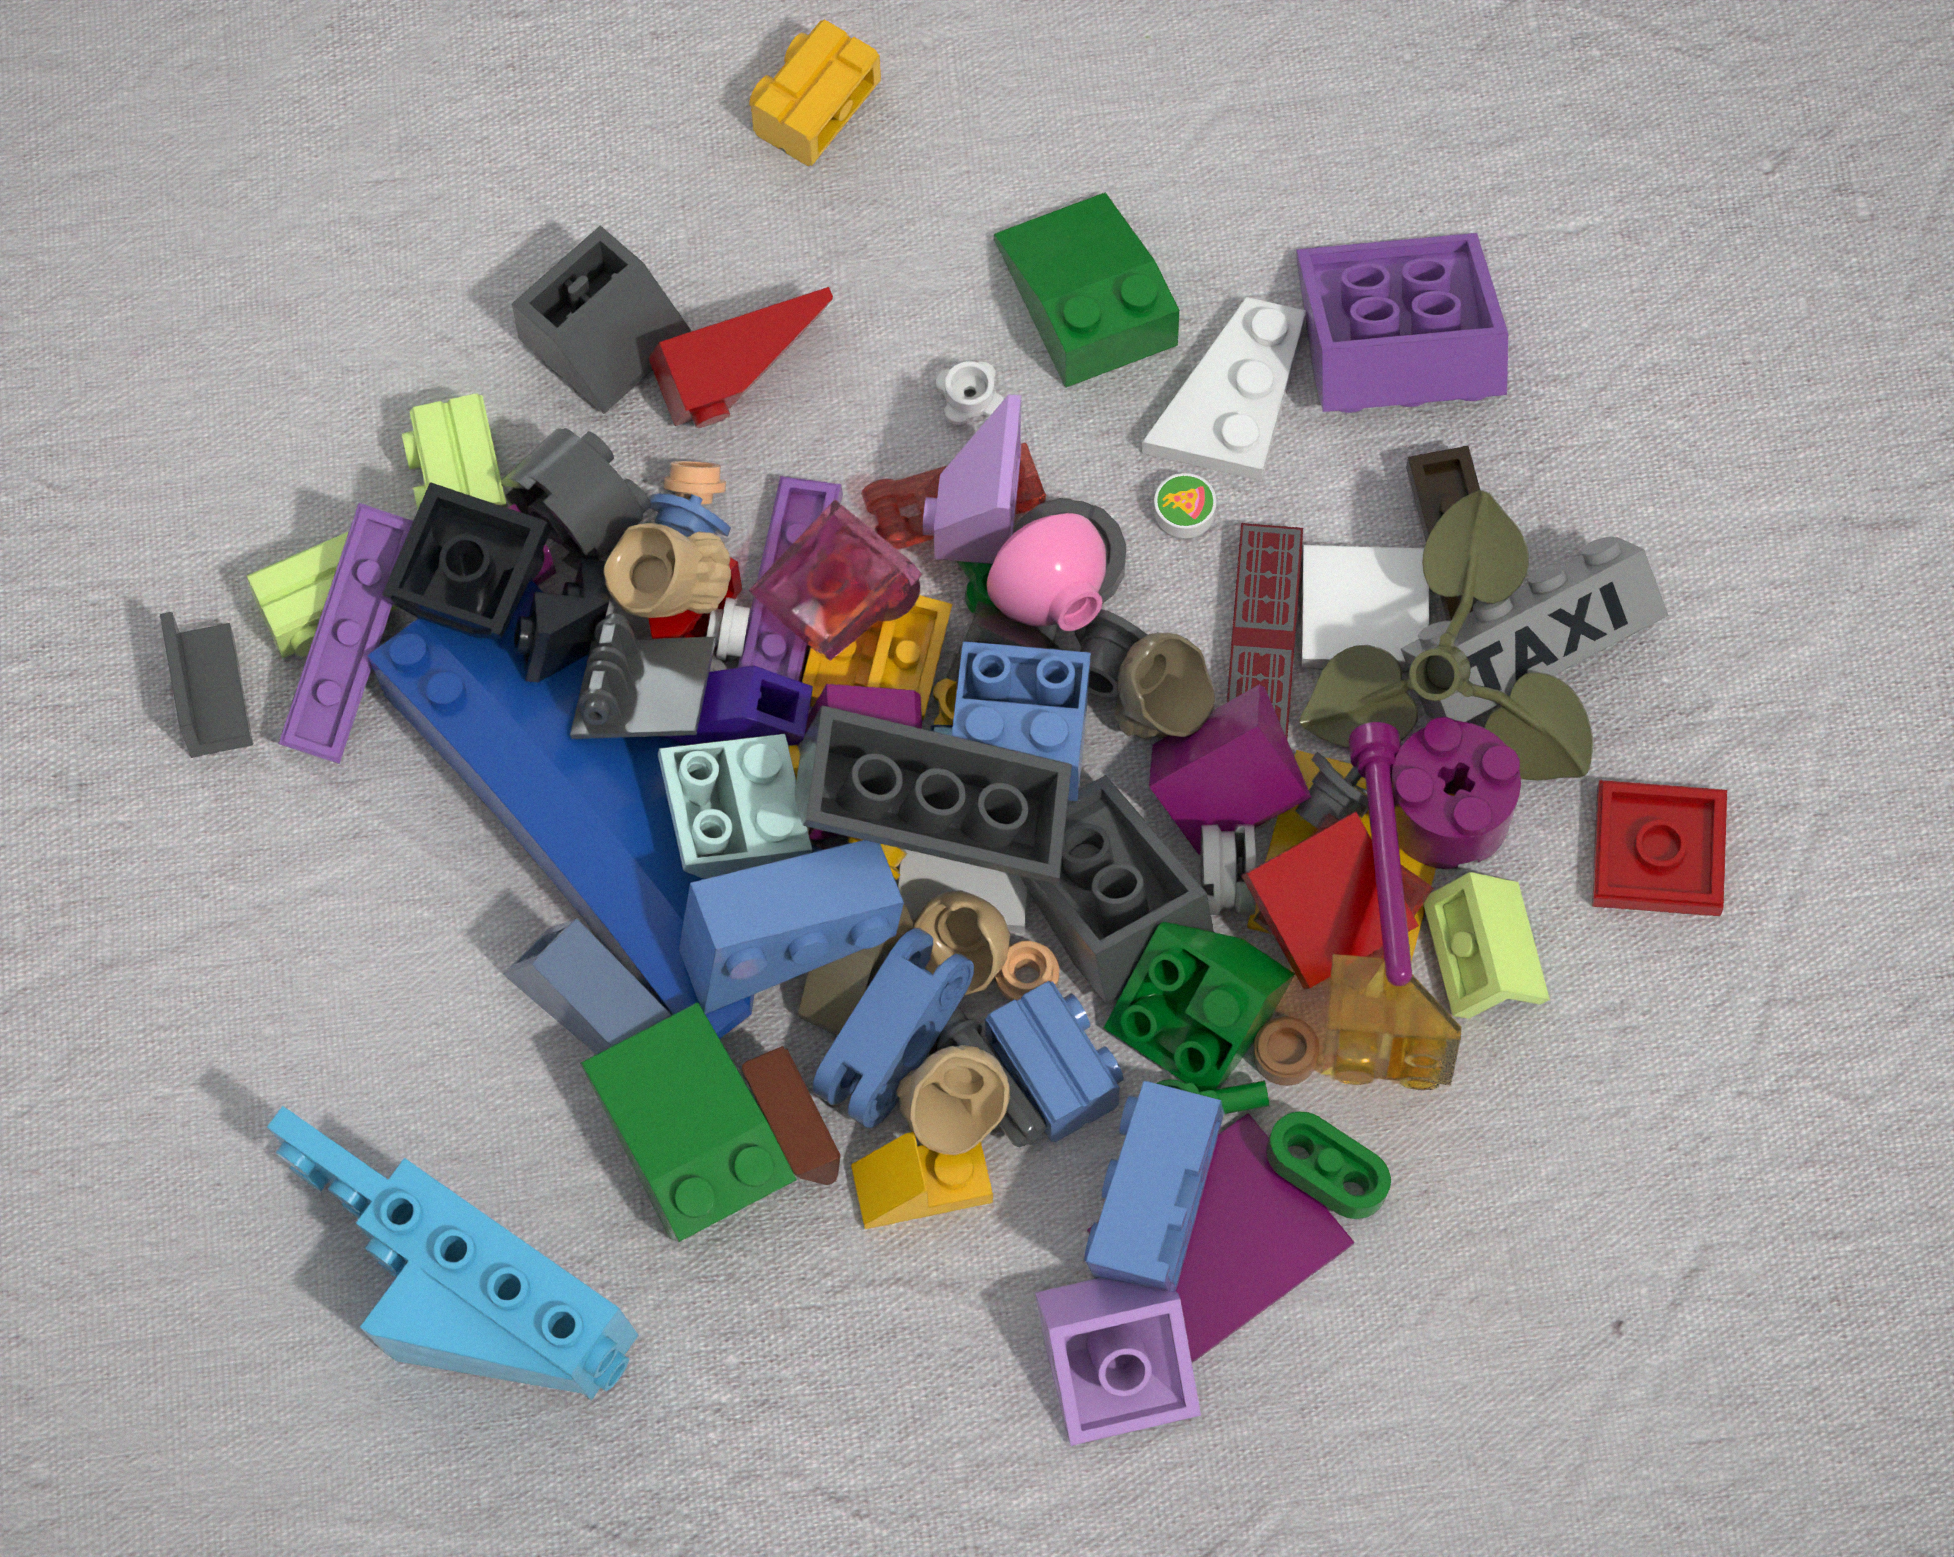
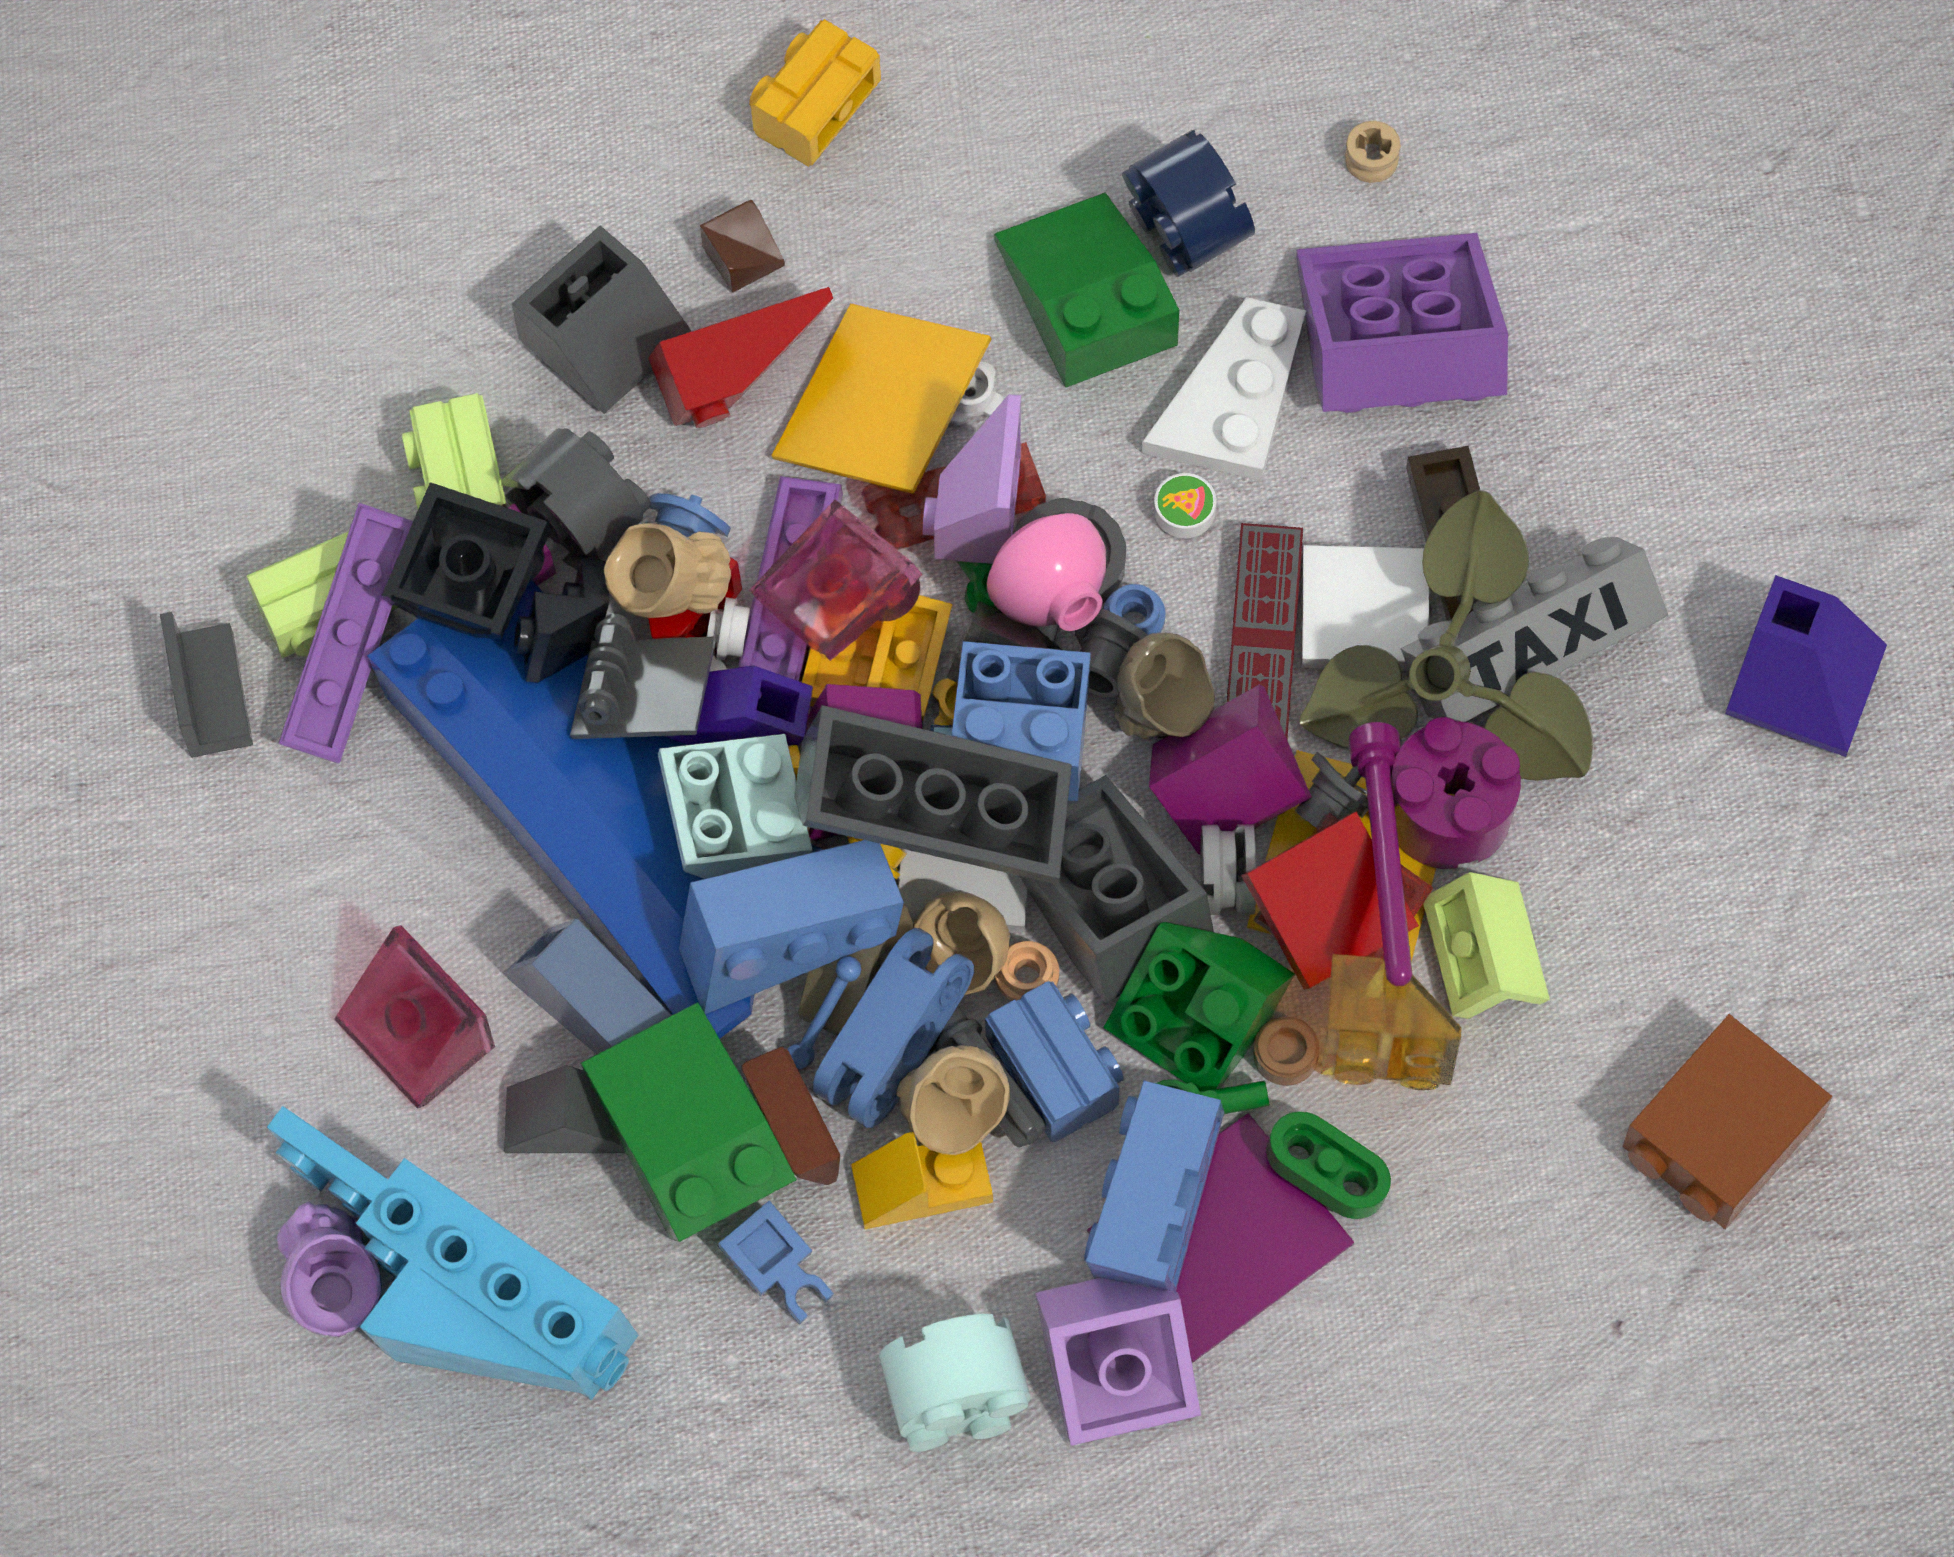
(327, 1274): none -> lavender hair
(414, 1020): none -> clear pink slope
(557, 1116): none -> dark grey slope
(695, 479): light nougat plate -> none
(741, 246): none -> reddish brown slope
(770, 1254): none -> medium blue plate
(802, 1052): none -> medium blue hinge
(881, 398): none -> yellow piece
(955, 1381): none -> light aqua brick
(1138, 599): none -> medium blue plate
(1189, 201): none -> dark blue brick
(1389, 148): none -> tan bush
(1660, 848): red tile -> none
(1725, 1122): none -> dark orange brick
(1807, 668): none -> dark purple slope

